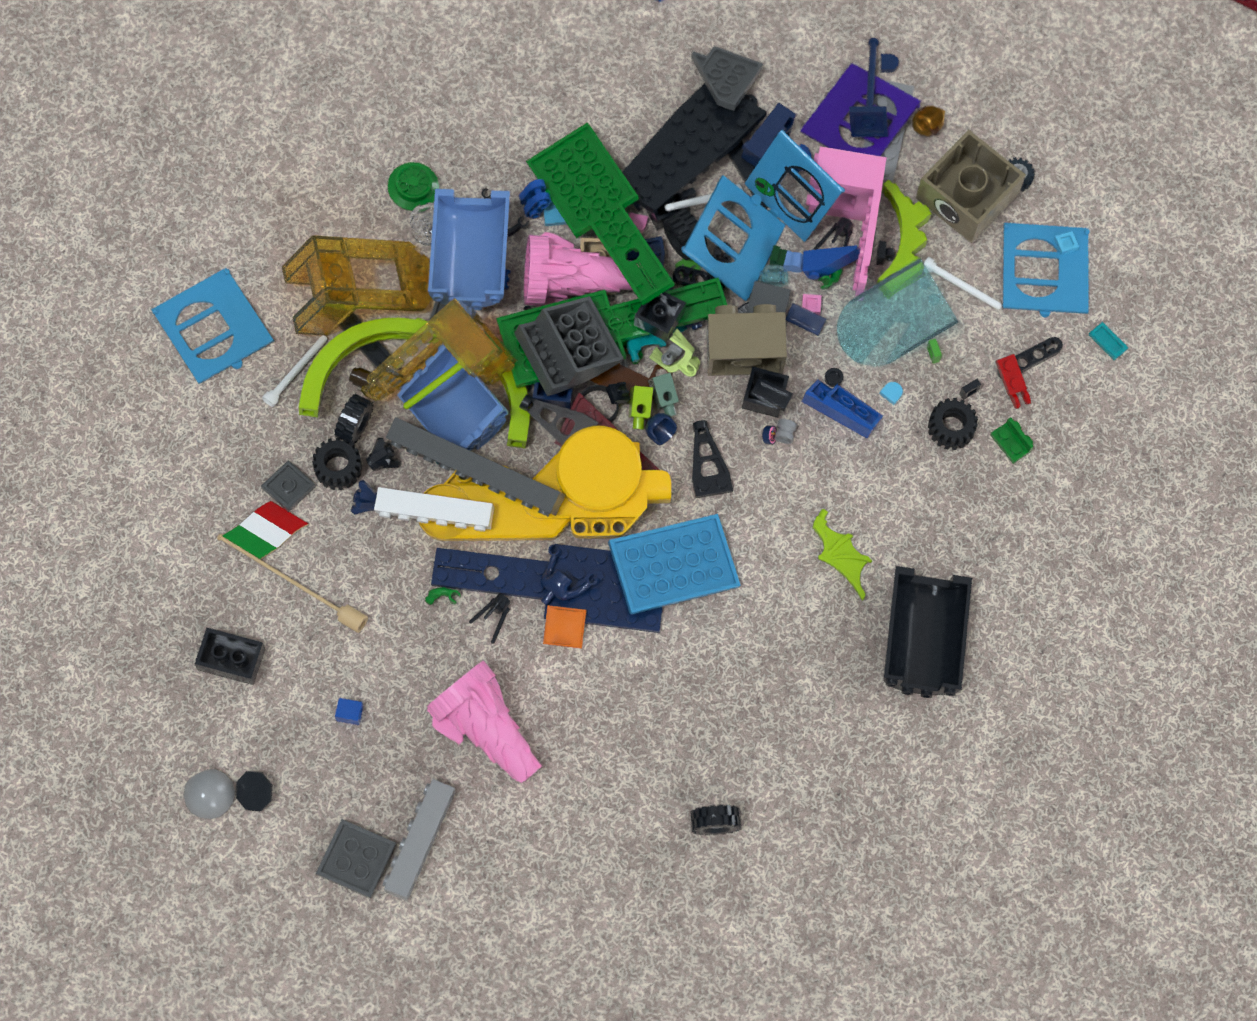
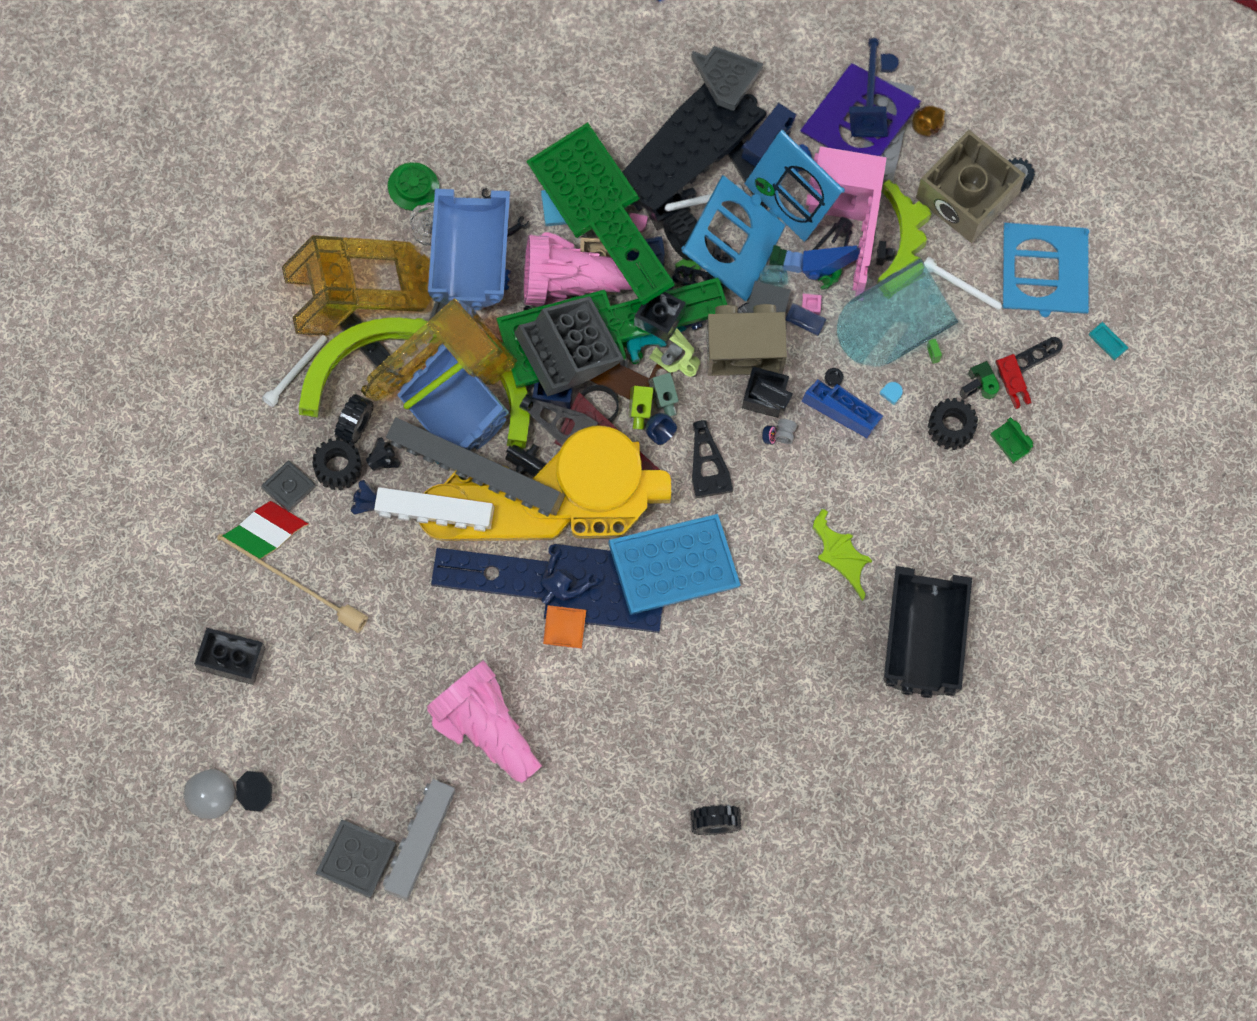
(235, 309): dark azure door -> none
(349, 711): blue panel -> none
(358, 376): dark brown brick -> none
(442, 591): green piece -> none
(498, 605): black plant -> none
(525, 460): none -> black pin
(534, 198): blue brick -> none
(618, 393): black tile -> none
(986, 377): none -> leg
(1066, 243): medium azure tile -> none

